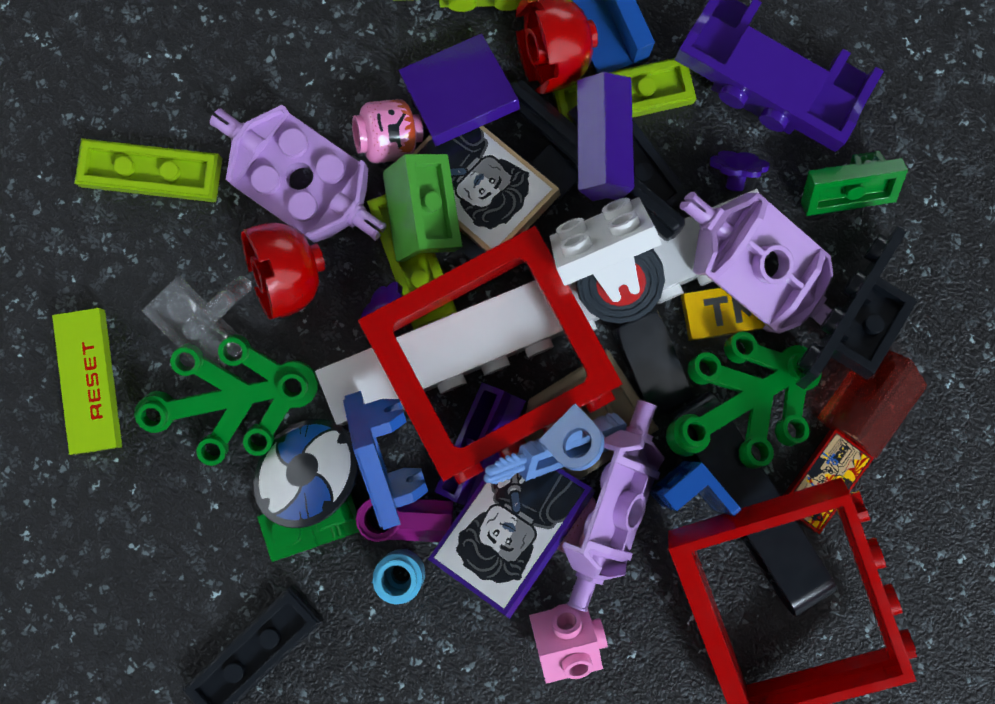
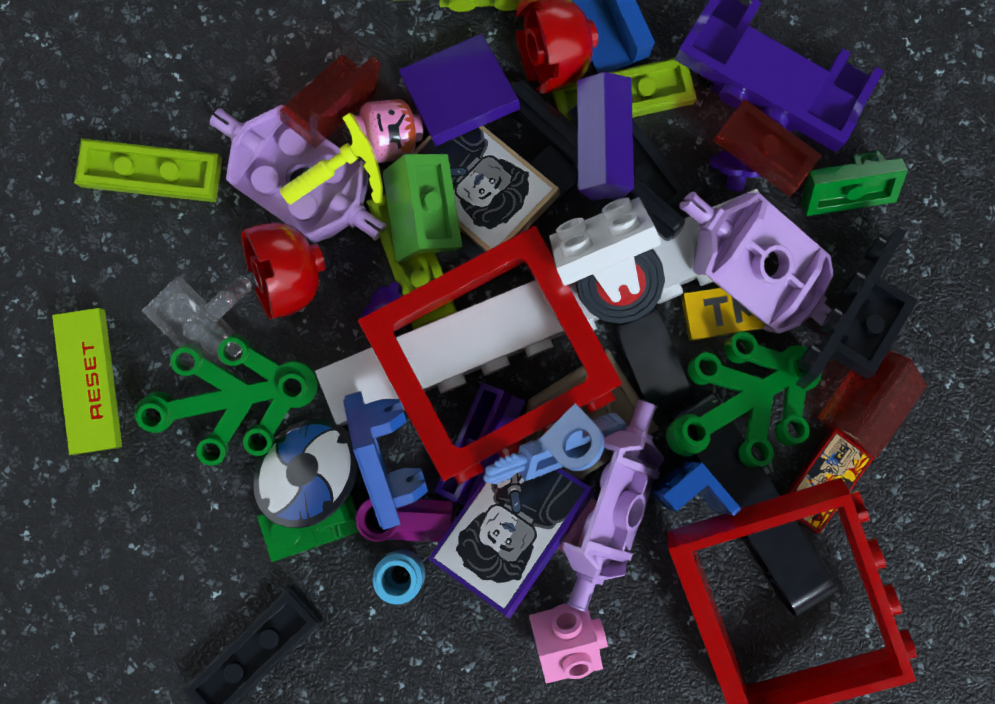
(326, 168): none -> neon yellow piece
(329, 97): none -> clear red panel
(767, 148): none -> clear red panel

